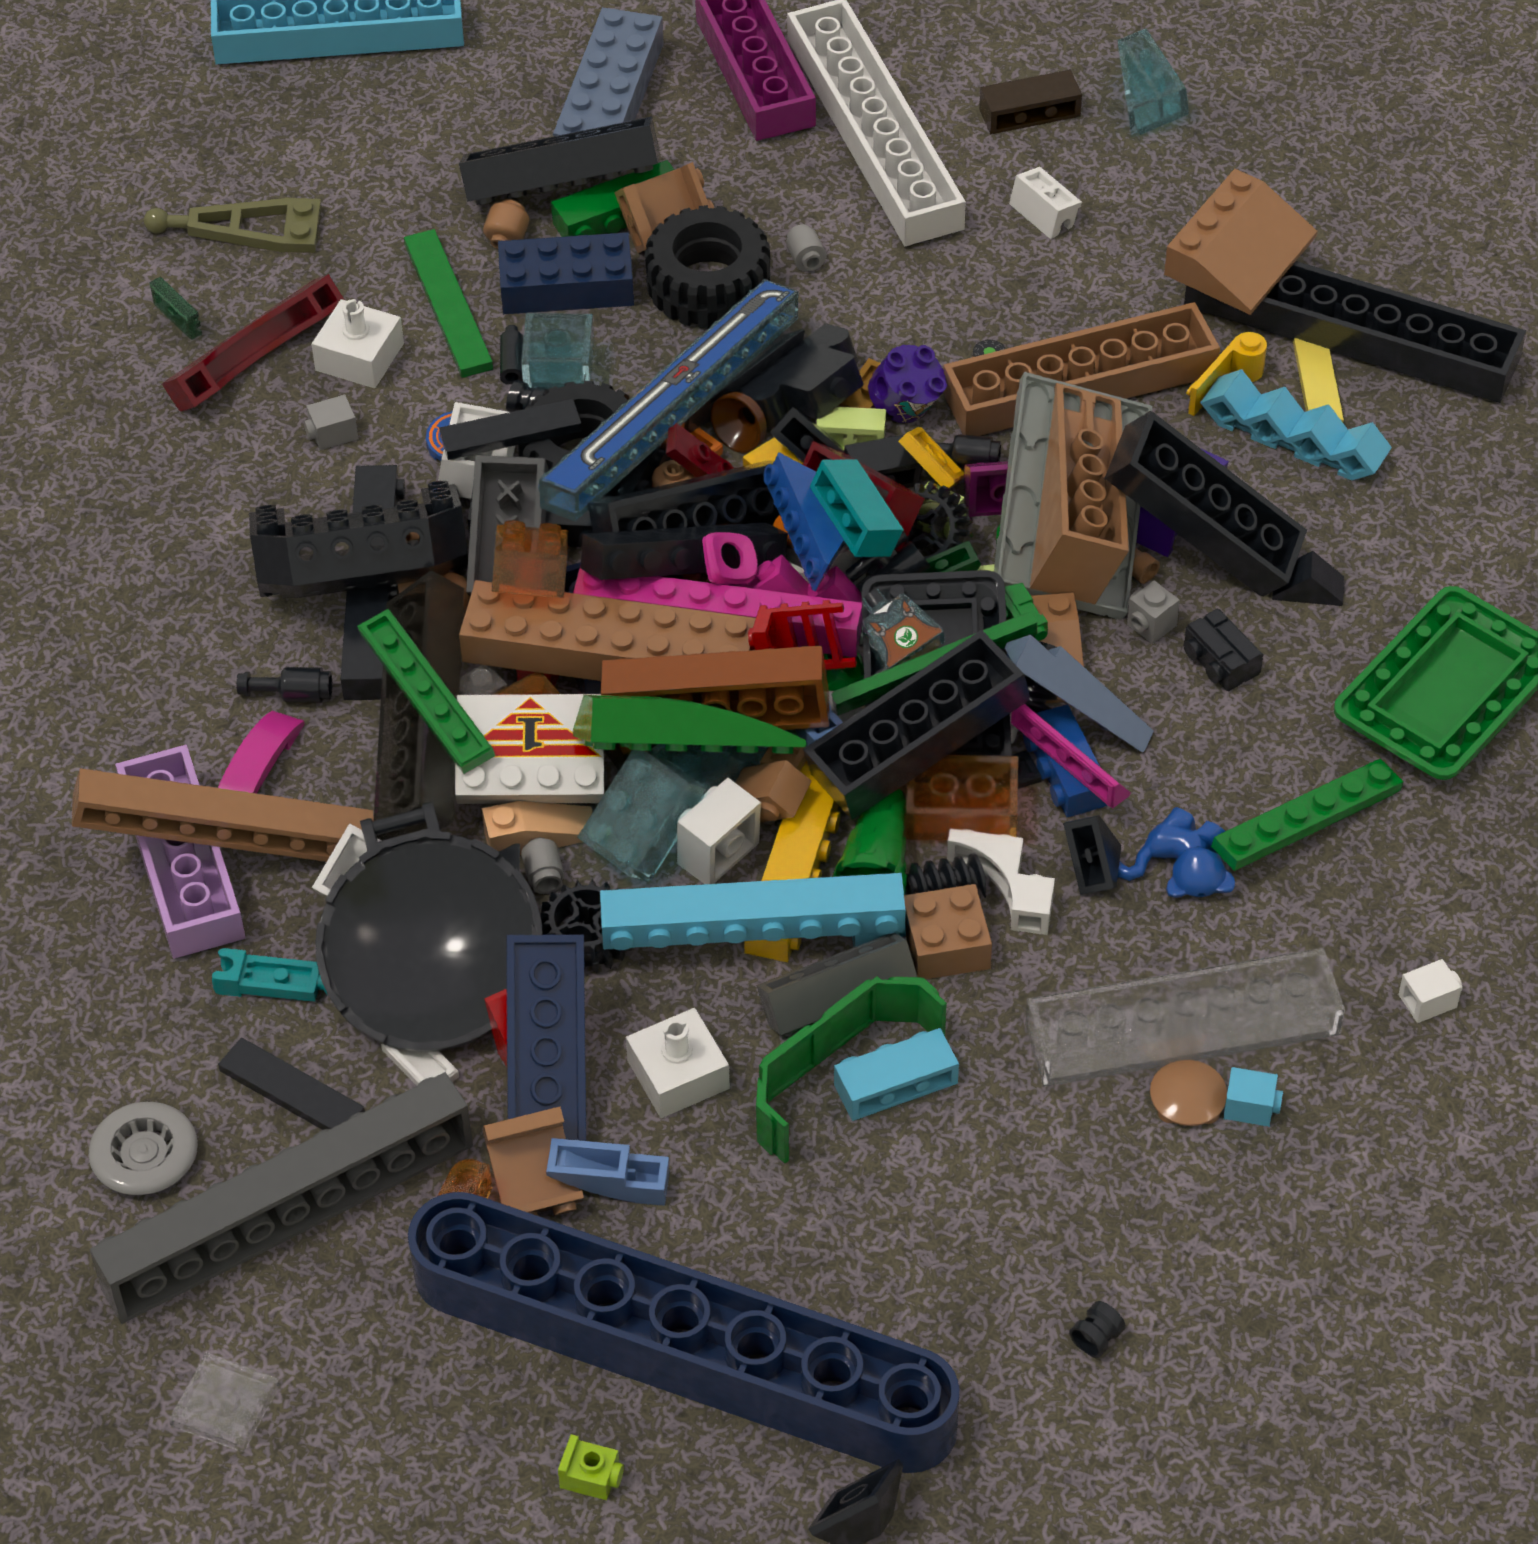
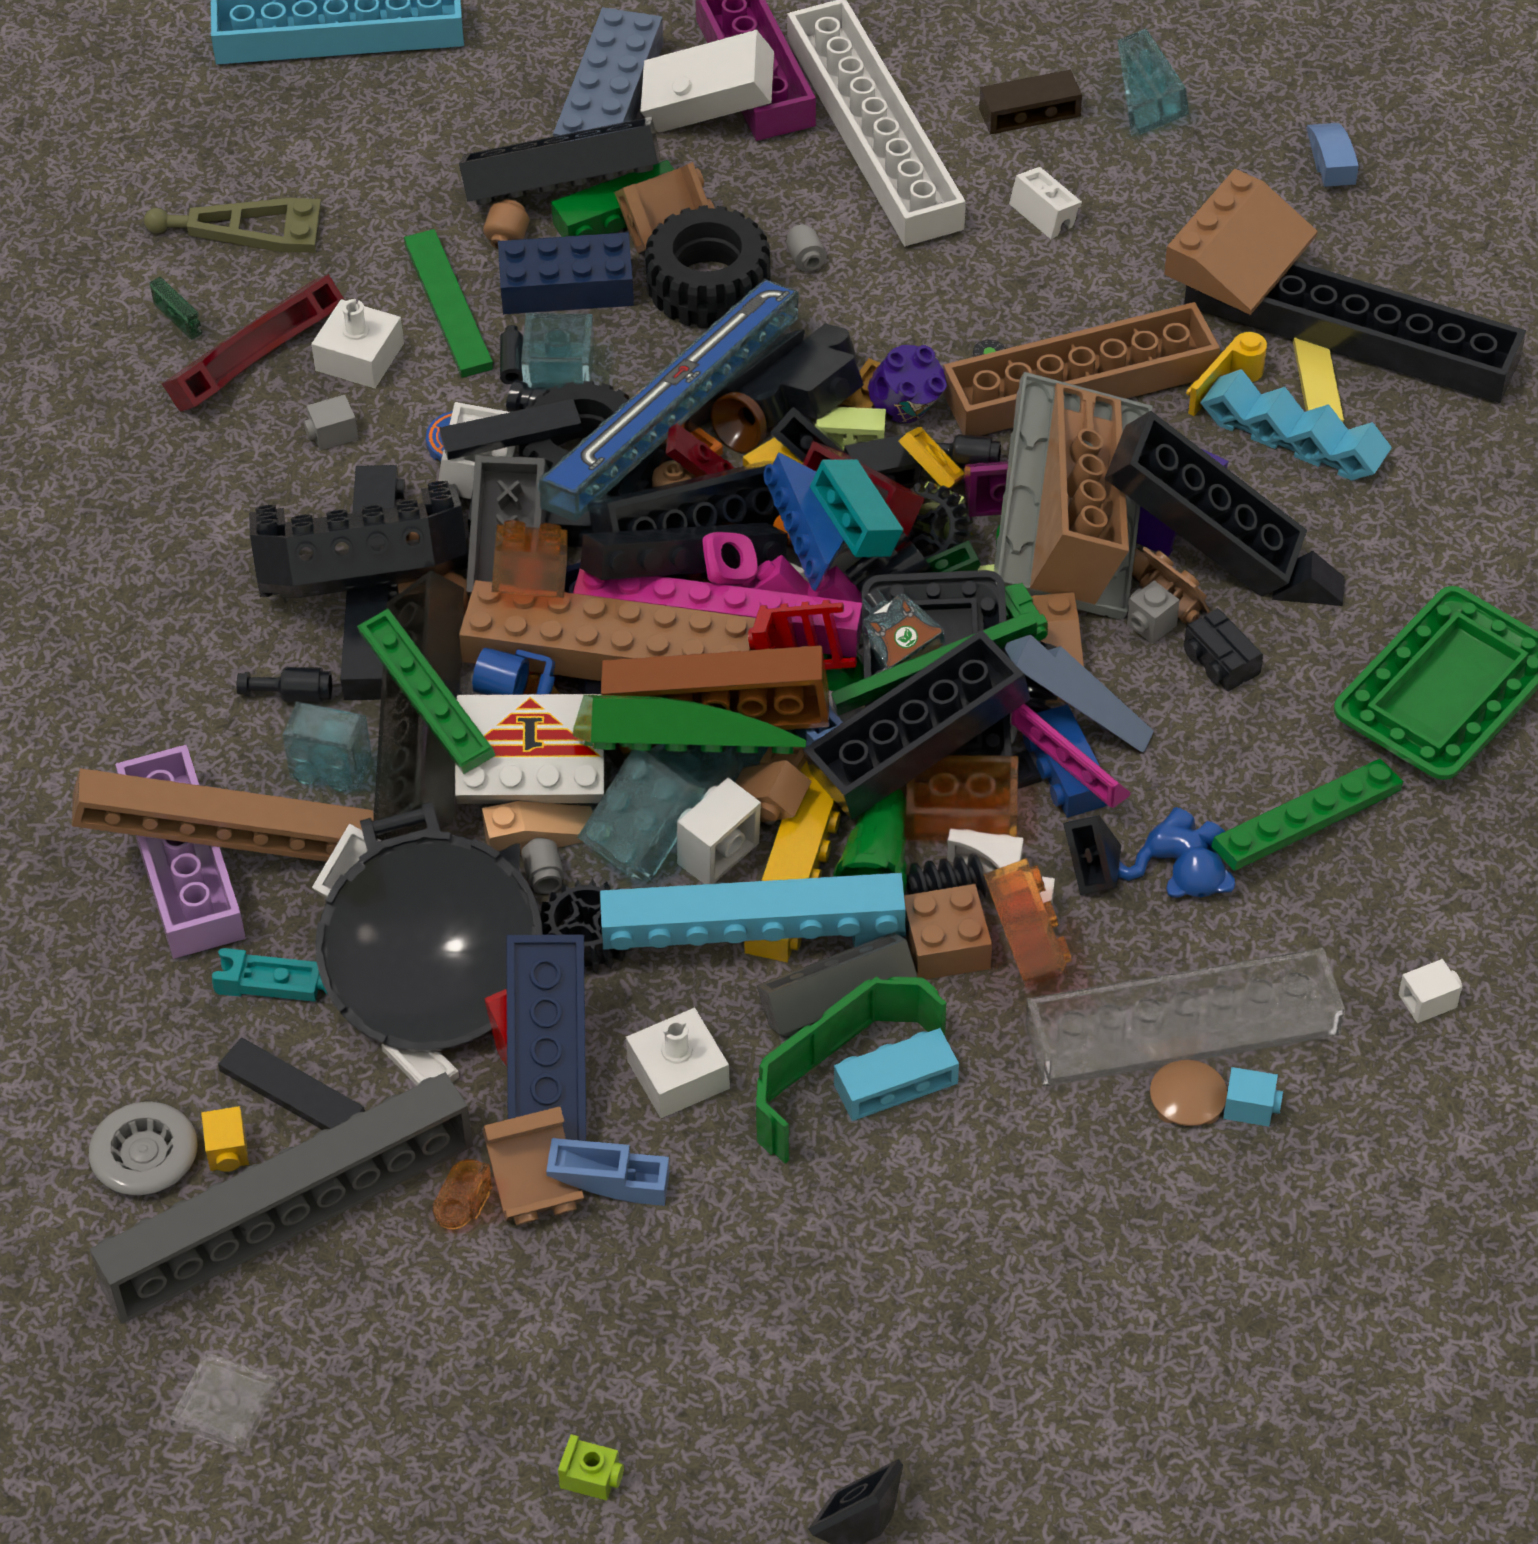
(225, 1139): none -> yellow brick
(260, 752): dark pink slope -> none
(327, 747): none -> clear light blue brick
(508, 673): none -> blue piece
(703, 1364): dark blue beam -> none
(707, 81): none -> white brick
(1028, 922): none -> clear orange brick
(1097, 1329): black wheel -> none
(1181, 585): none -> medium nougat hinge
(1333, 154): none -> medium blue slope

